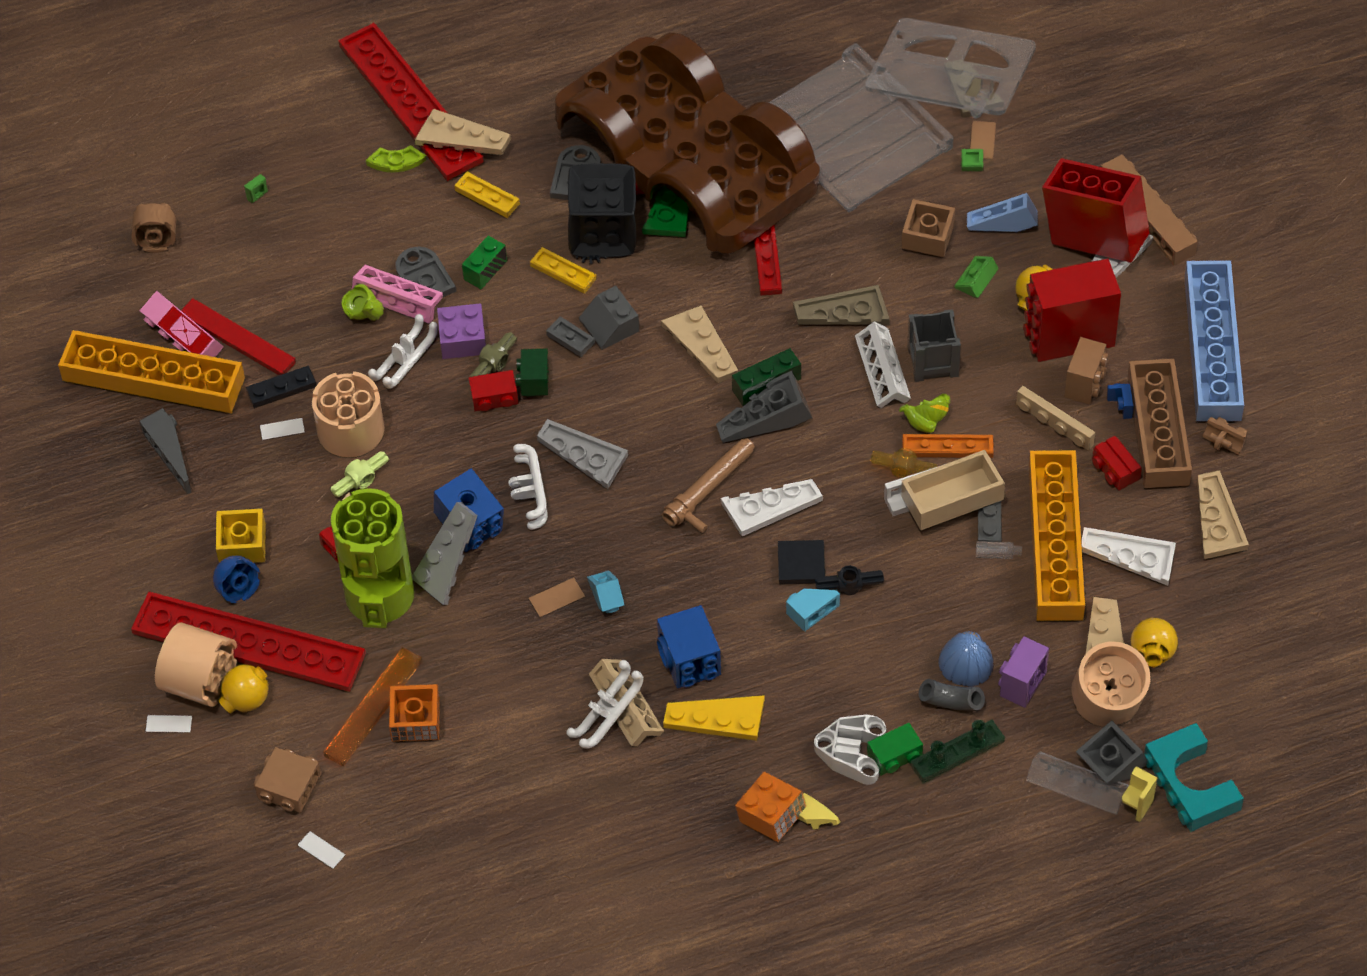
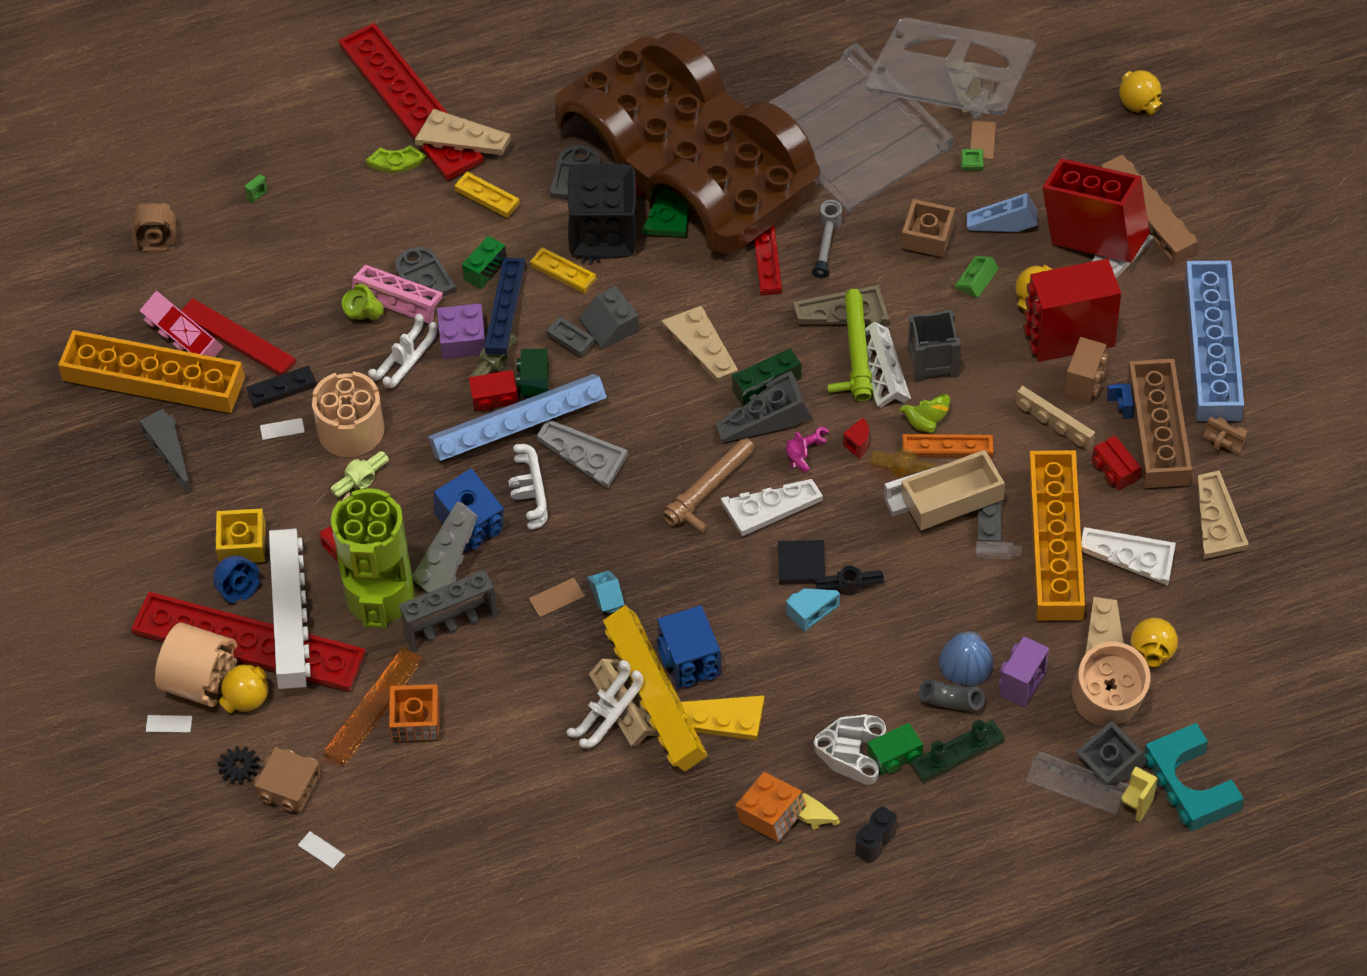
(236, 773): none -> black gear
(288, 608): none -> white brick
(445, 604): none -> dark grey window
(505, 306): none -> dark blue plate
(517, 417): none -> light blue brick
(657, 691): none -> yellow brick
(797, 447): none -> dark pink piece
(830, 220): none -> light grey piece
(857, 438): none -> red brick
(860, 375): none -> lime cylinder
(875, 834): none -> black brick
(1140, 92): none -> yellow brick

